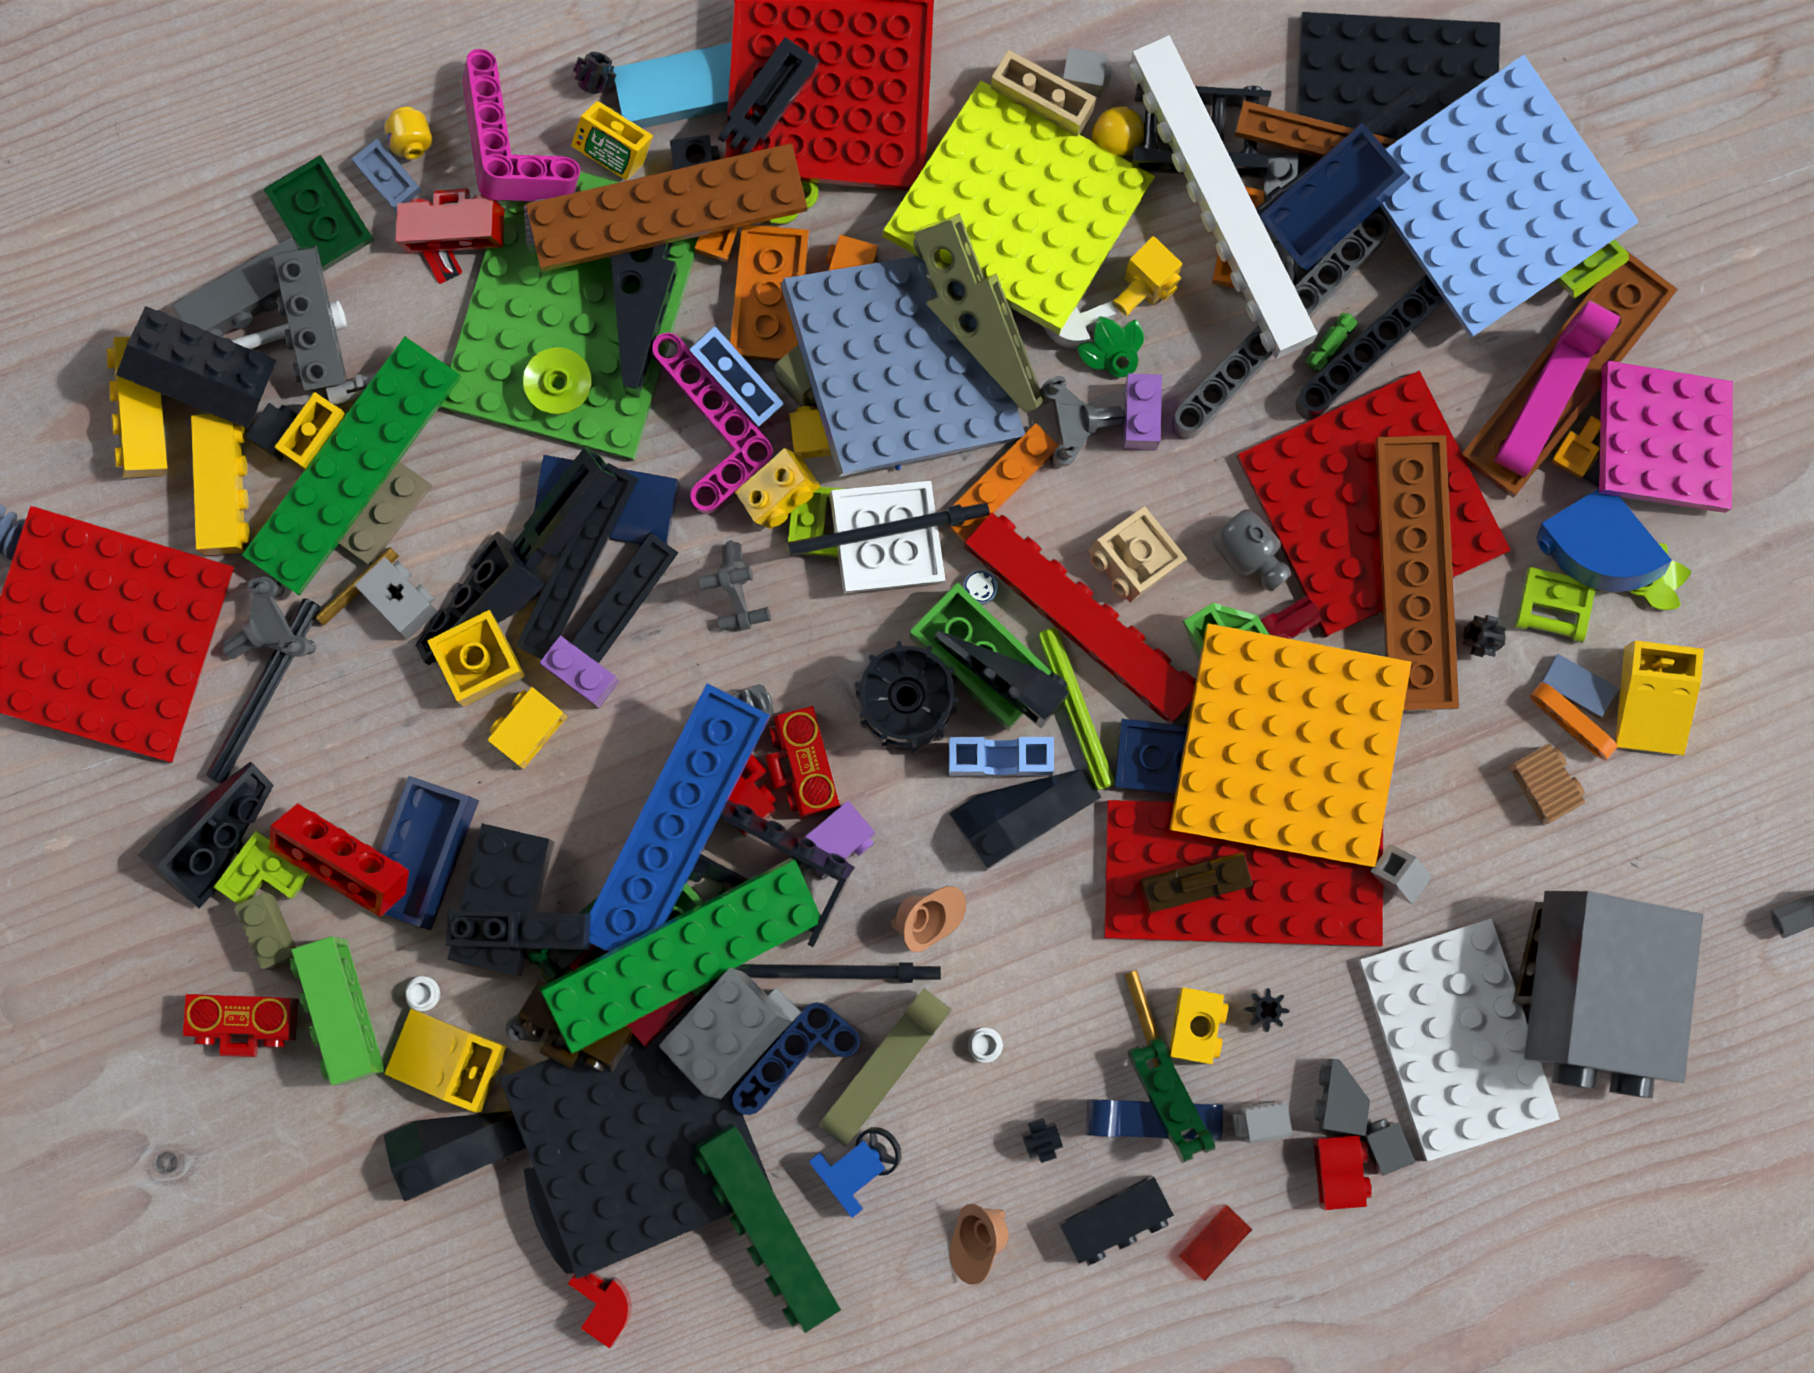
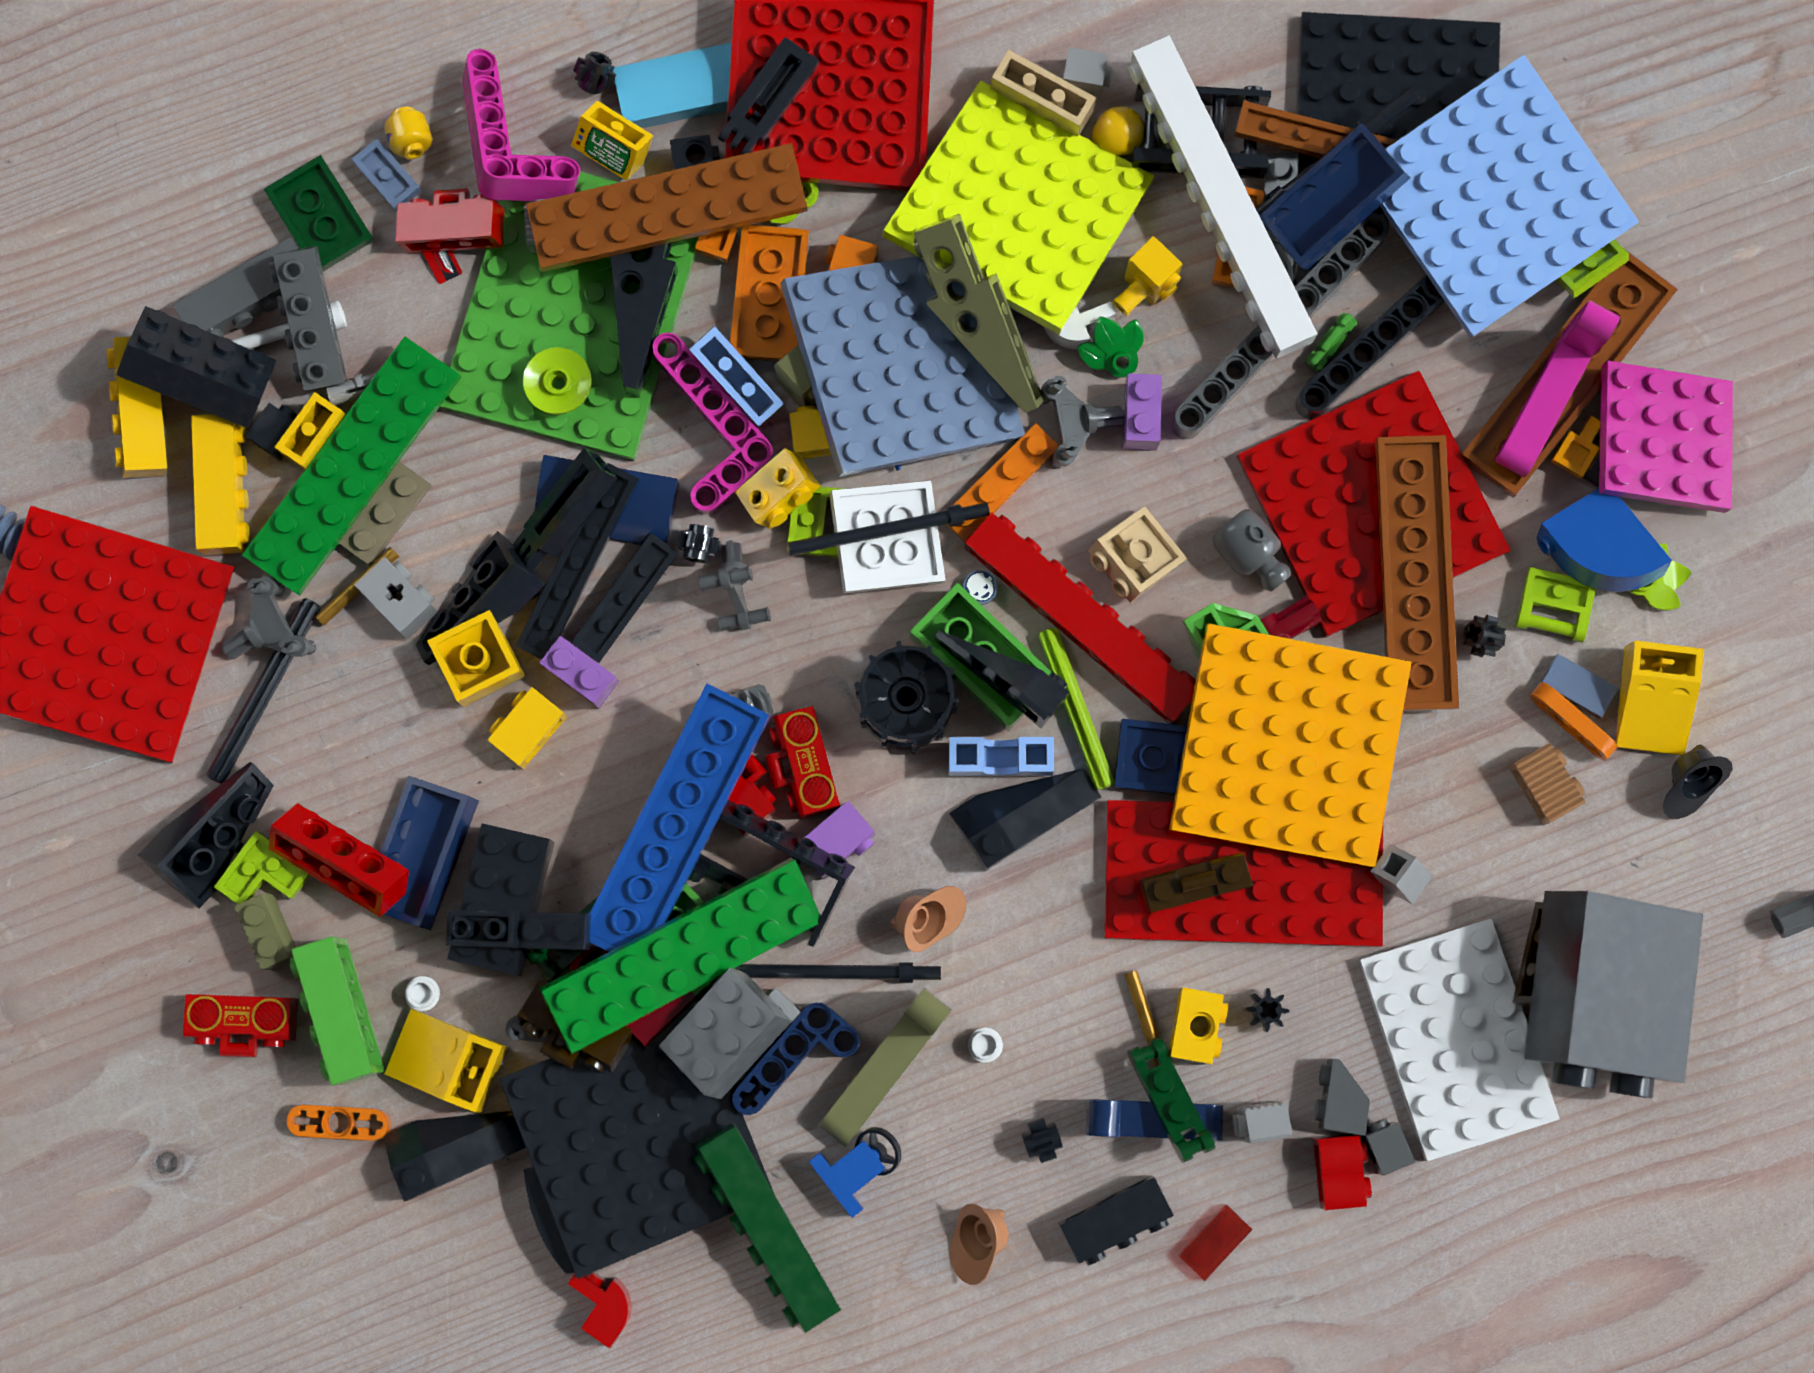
(312, 1130): none -> orange beam
(698, 543): none -> black gear
(1694, 781): none -> black piece

